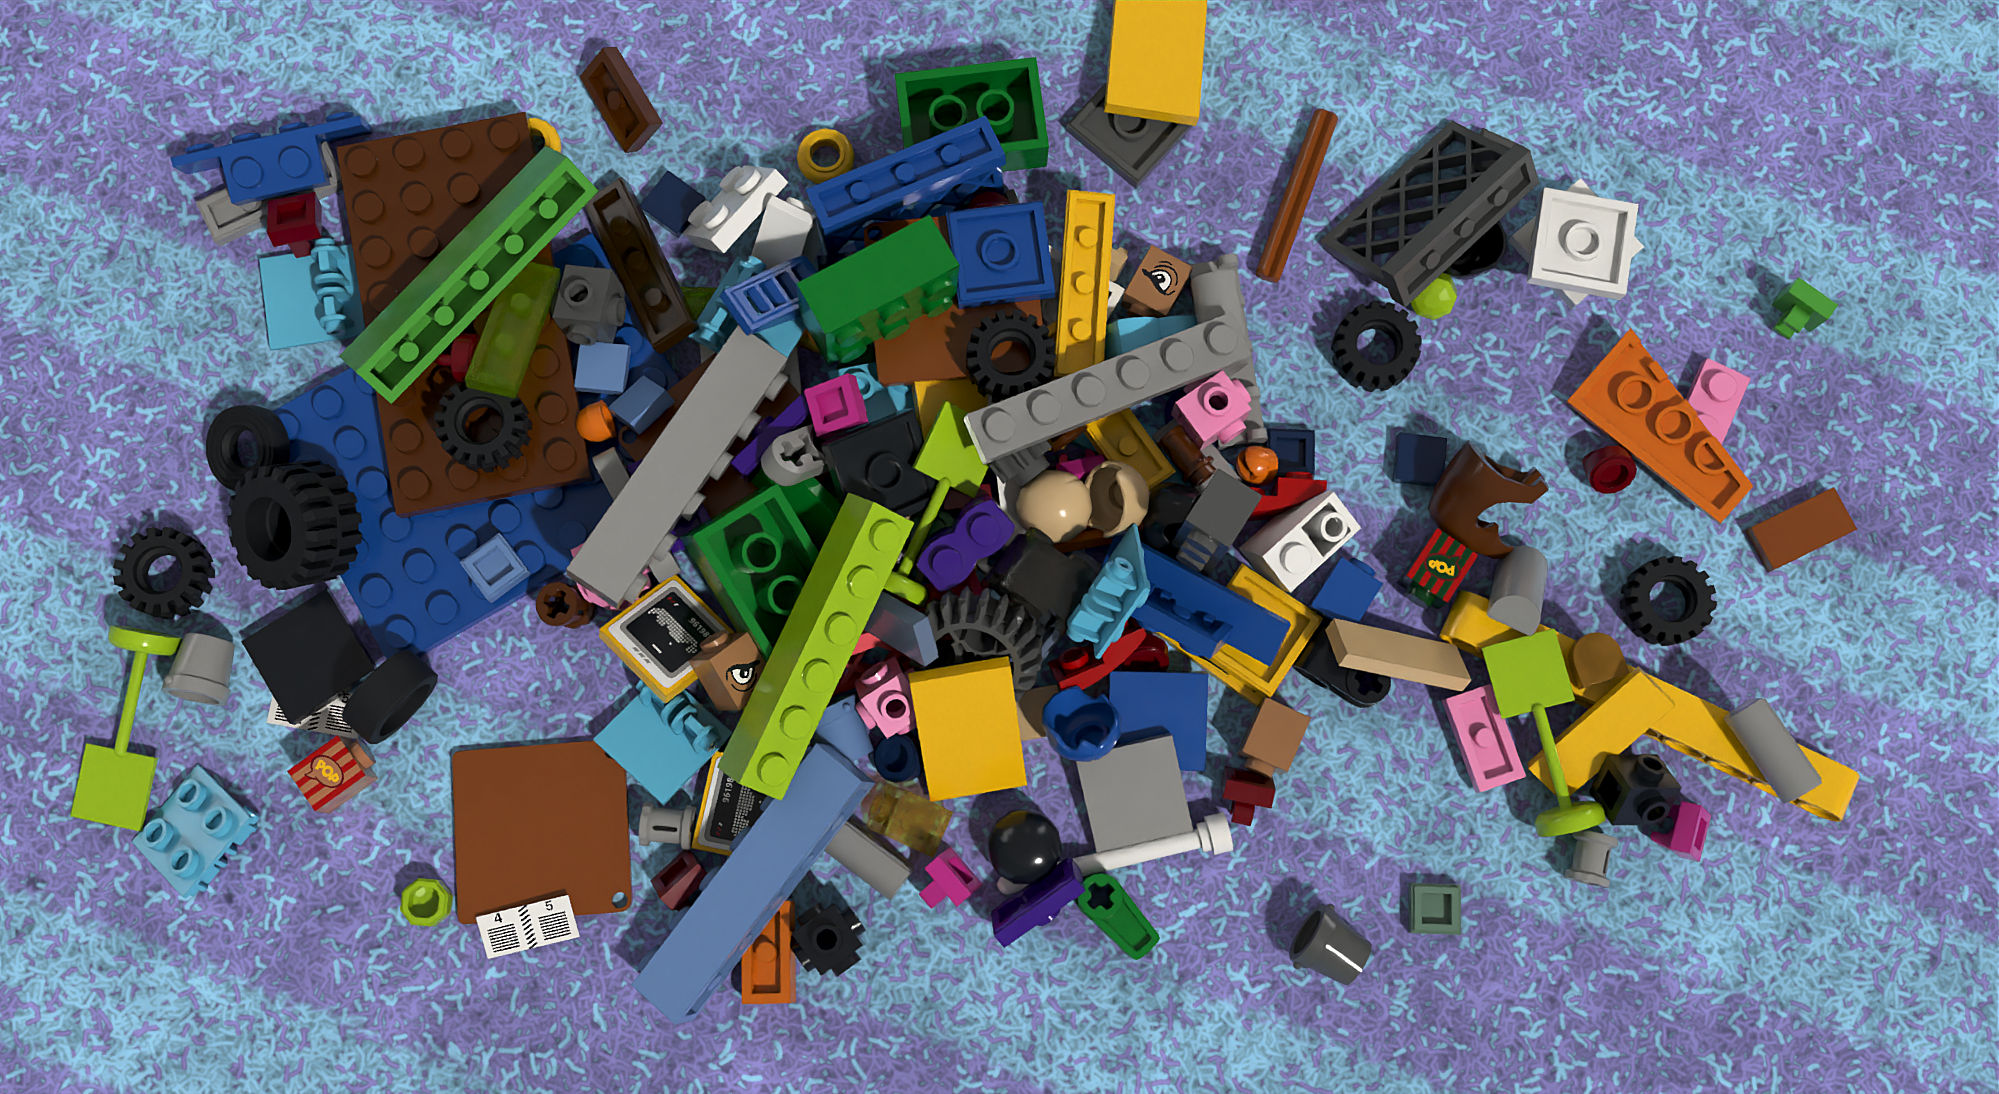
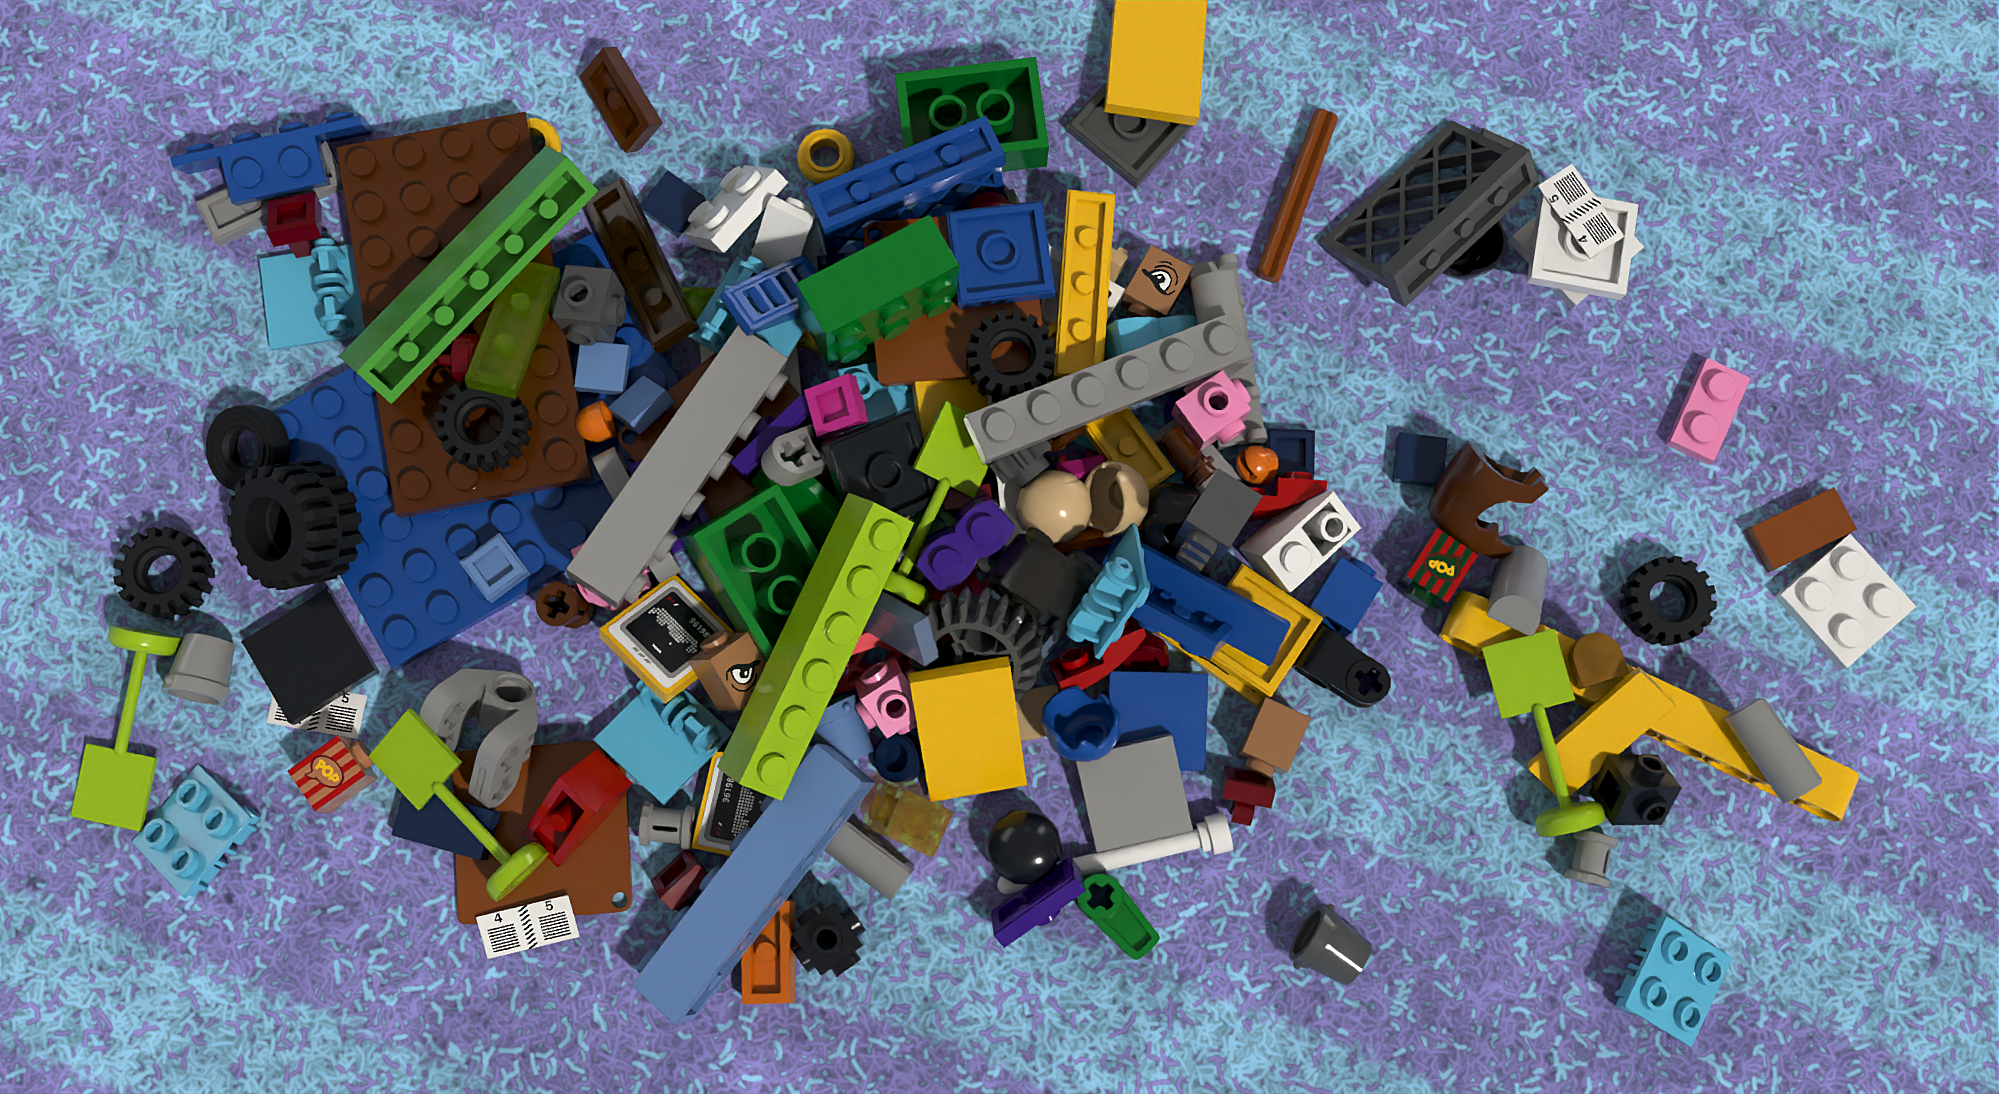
(389, 696): black tyre -> none
(419, 767): none -> lime piece
(426, 902): lime tile -> none
(440, 827): none -> dark blue tile
(503, 707): none -> light grey piece
(577, 806): none -> red slope
(950, 879): dark pink tile -> none
(1390, 322): black tyre -> none
(1397, 655): tan tile -> none
(1434, 908): sand green tile -> none
(1436, 299): lime tile -> none
(1483, 739): bright pink plate -> none
(1581, 211): none -> white sticker
(1609, 469): dark red tile -> none
(1647, 416): orange wing -> none
(1674, 979): none -> medium azure hinge
(1688, 833): dark pink tile -> none
(1801, 308): bright green tile -> none
(1845, 601): none -> white plate

